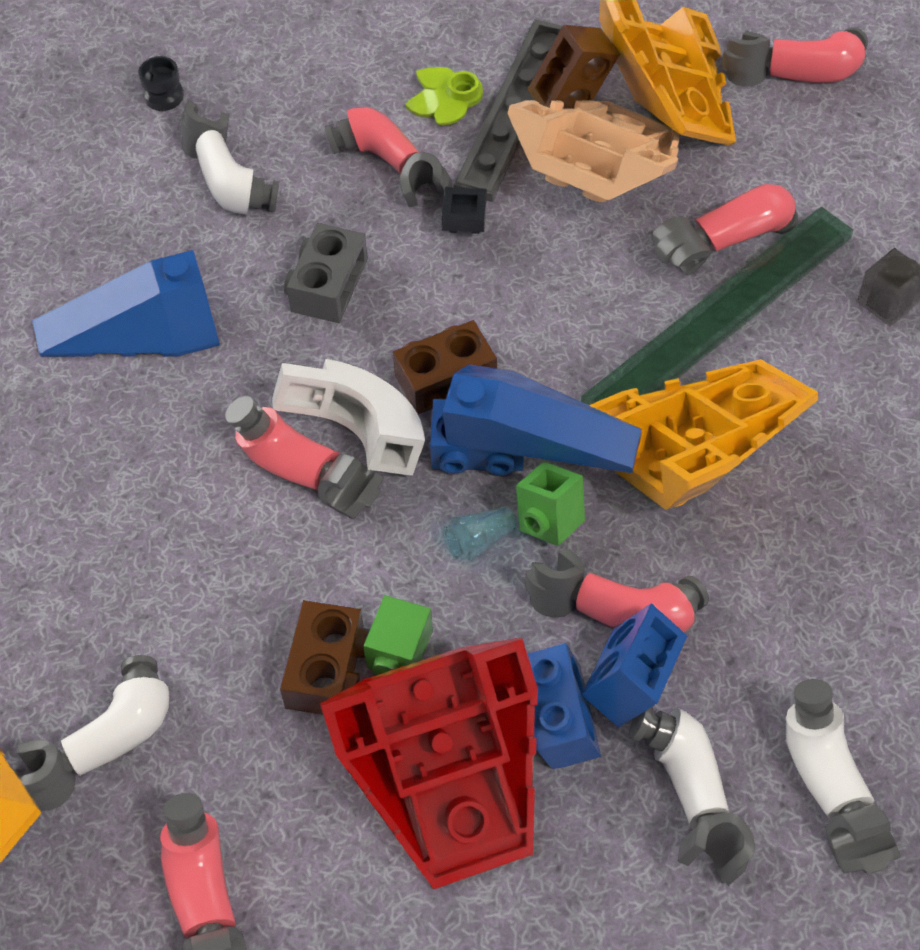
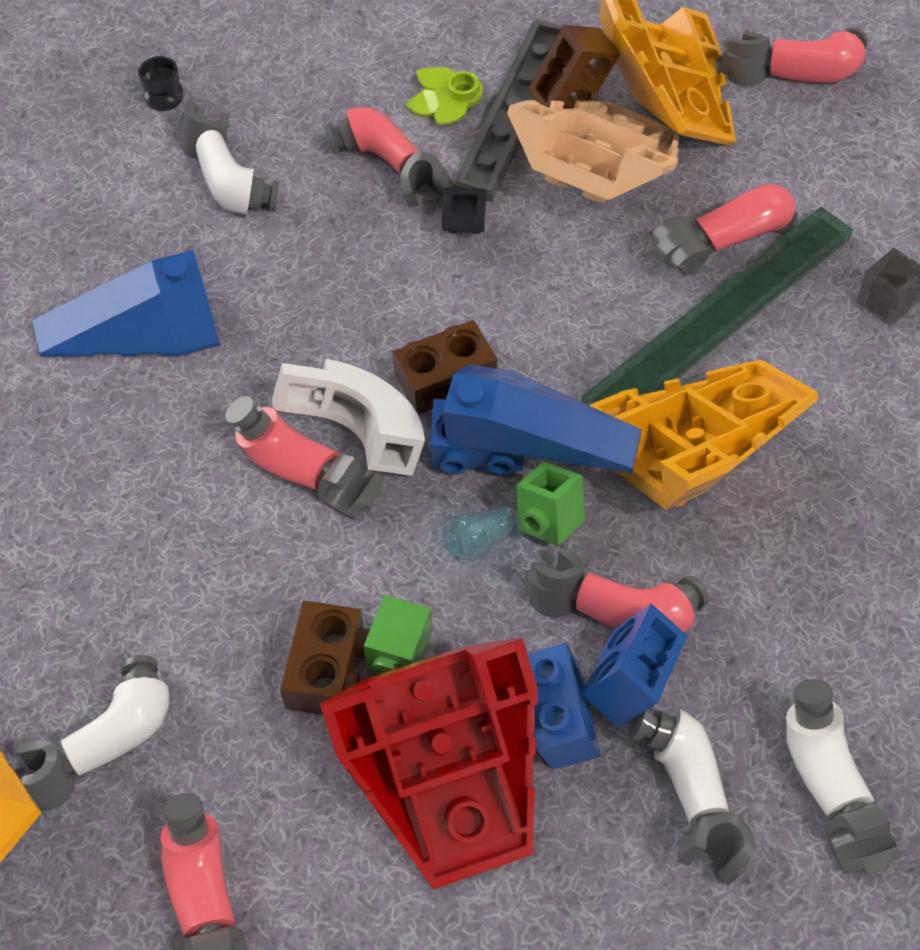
(326, 272): dark grey brick -> none

